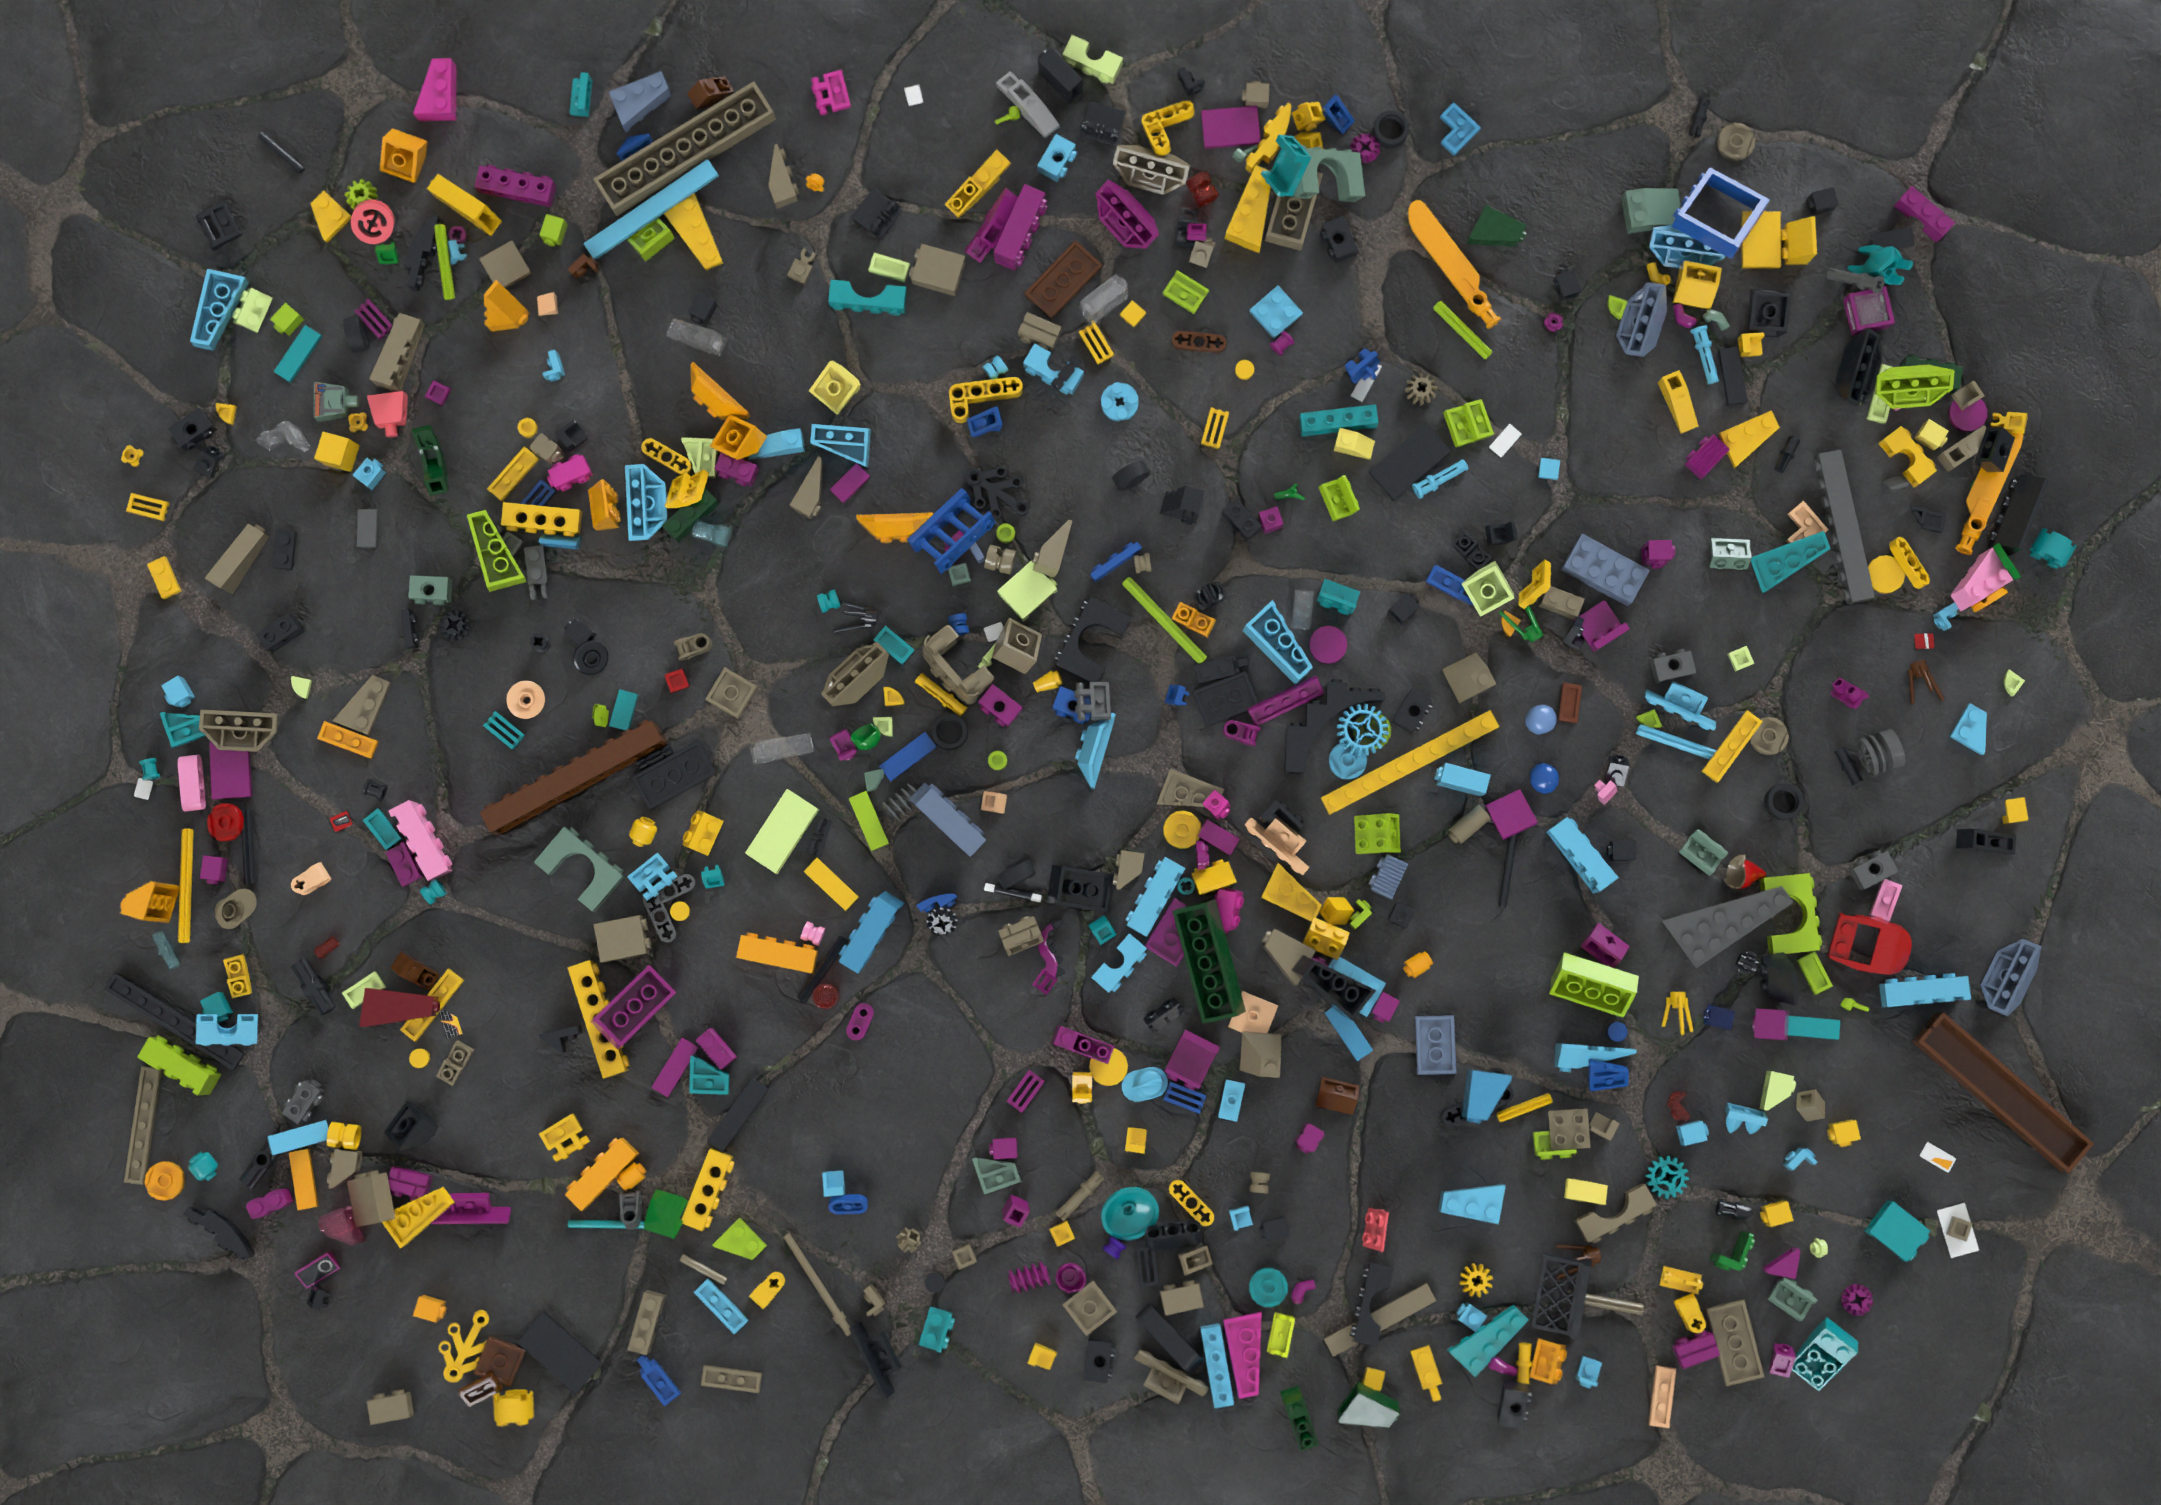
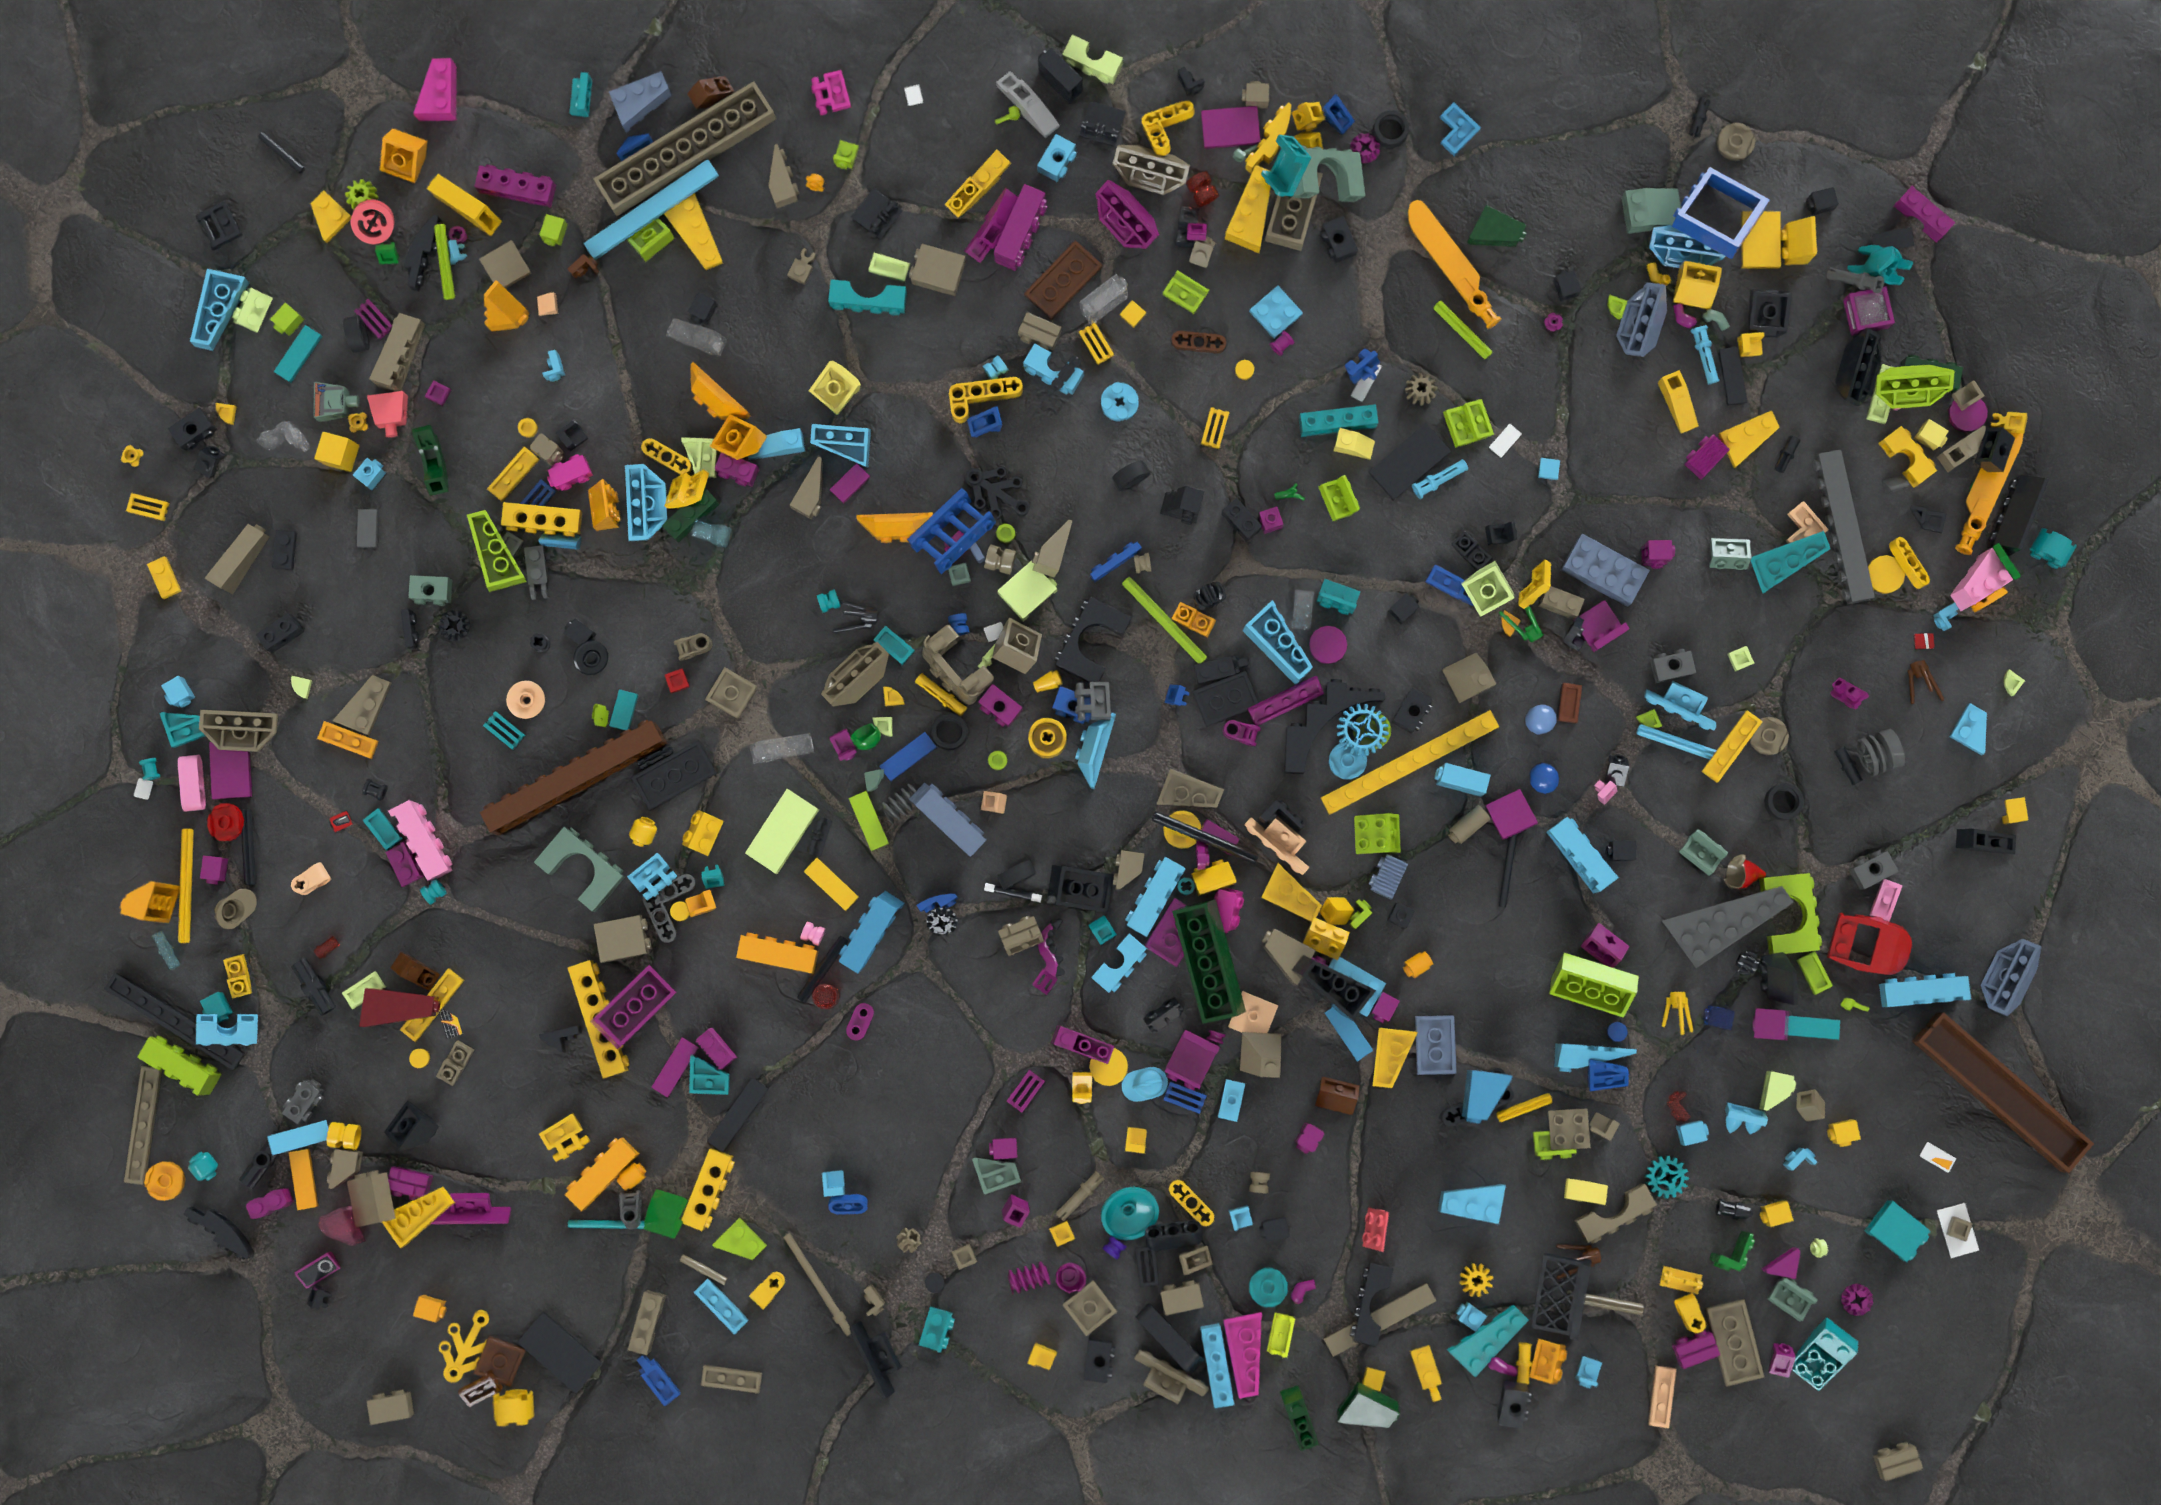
(700, 903): none -> light orange panel
(845, 155): none -> lime bracket
(1049, 727): none -> yellow brick
(1204, 837): none -> black axle
(1216, 1037): none -> magenta bush
(1217, 805): dark pink bracket -> none
(1390, 1055): none -> yellow wing
(1897, 1461): none -> dark tan brick

